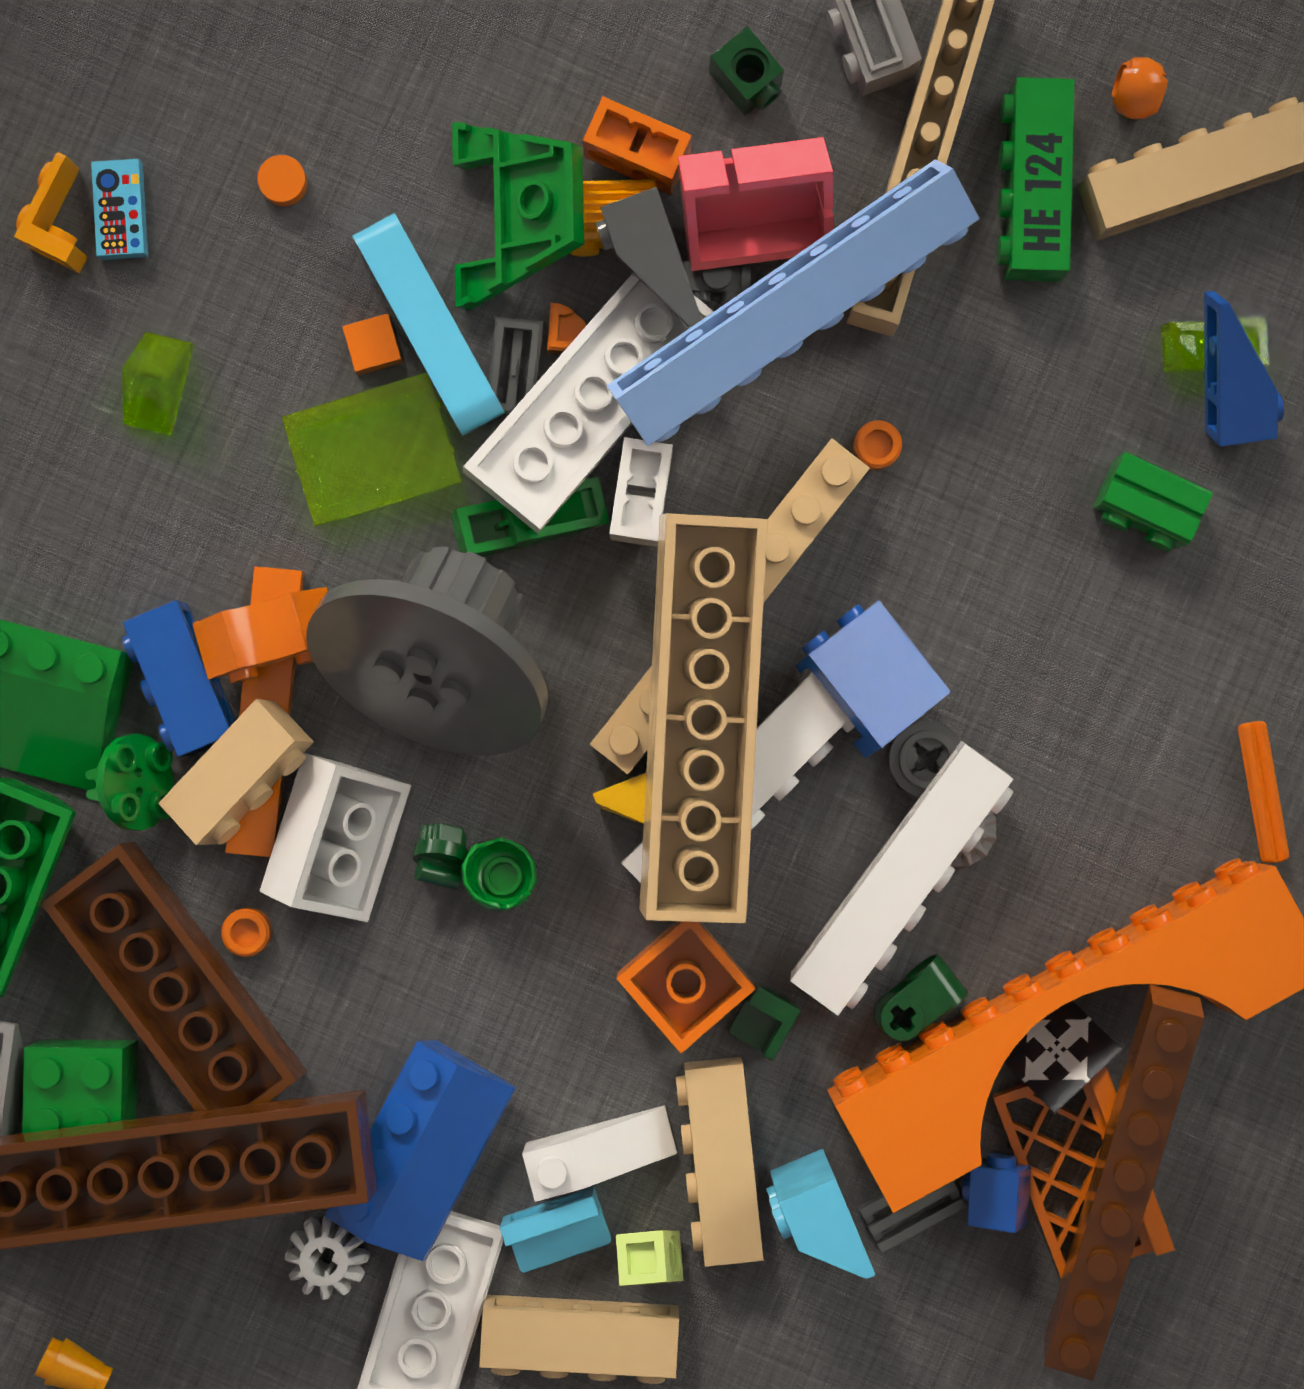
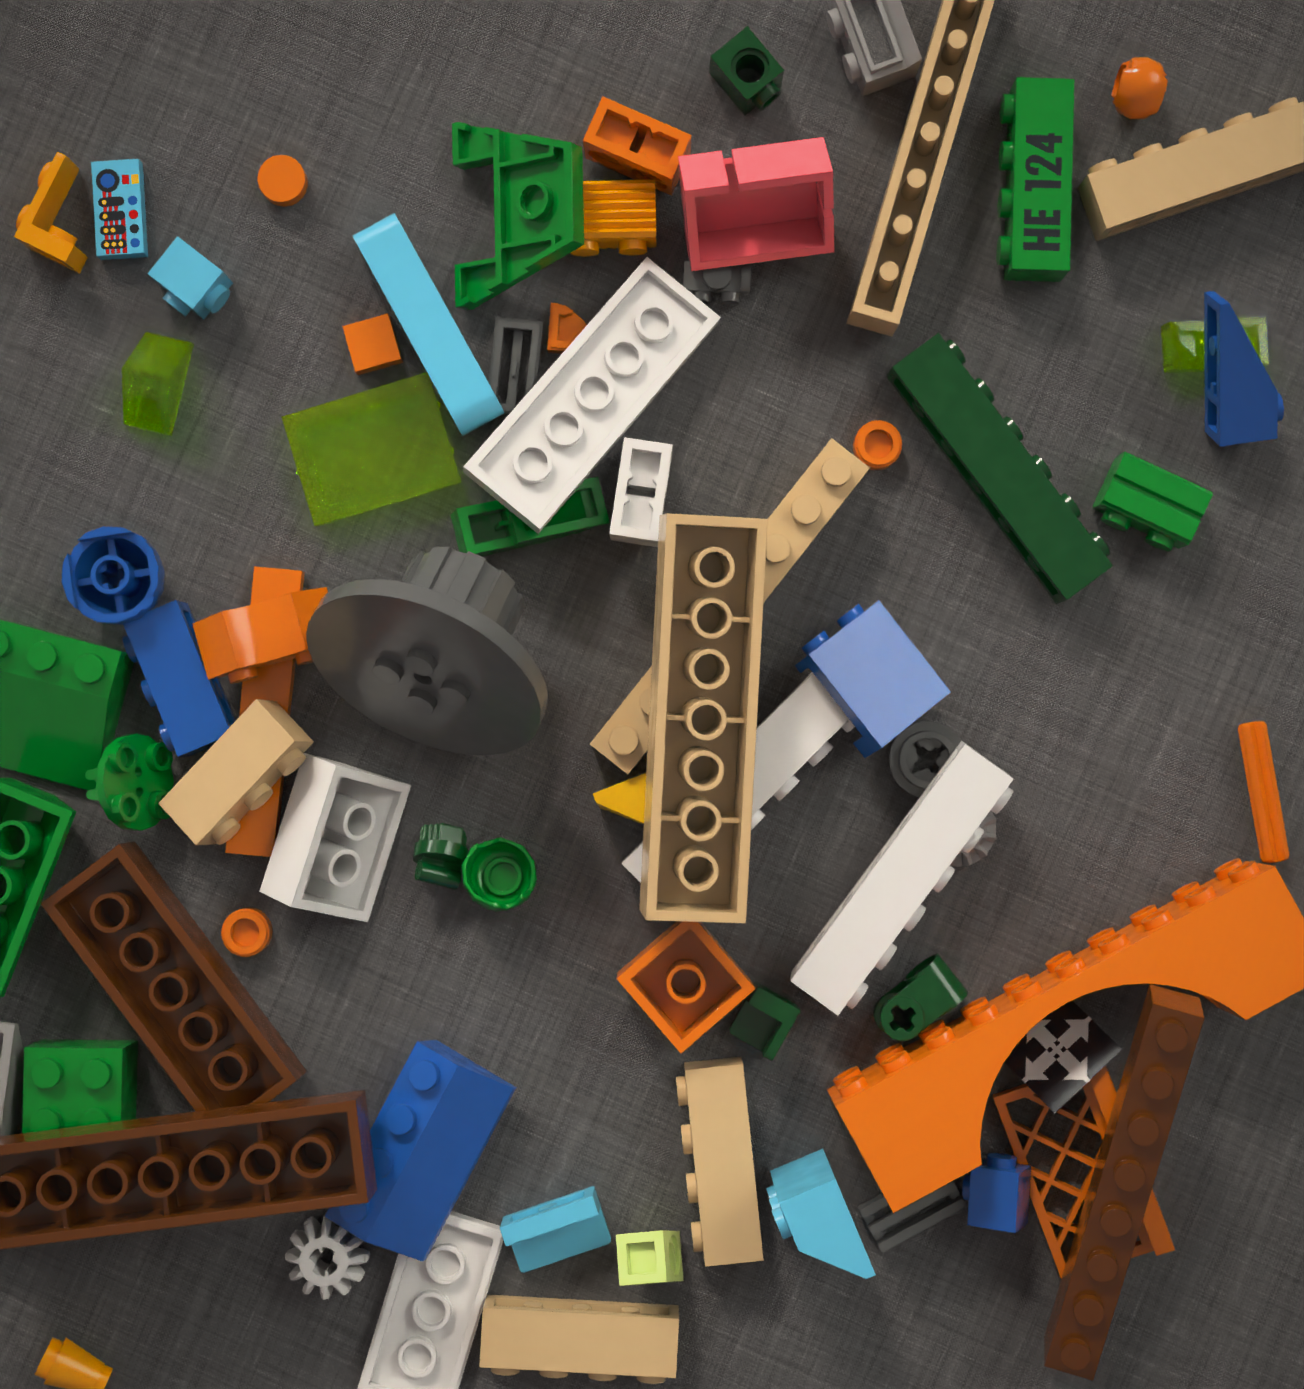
(113, 576): none -> blue cylinder
(190, 280): none -> medium azure brick
(597, 1152): white slope -> none
(647, 247): dark grey slope -> none
(795, 302): light blue brick -> none
(999, 468): none -> dark green brick

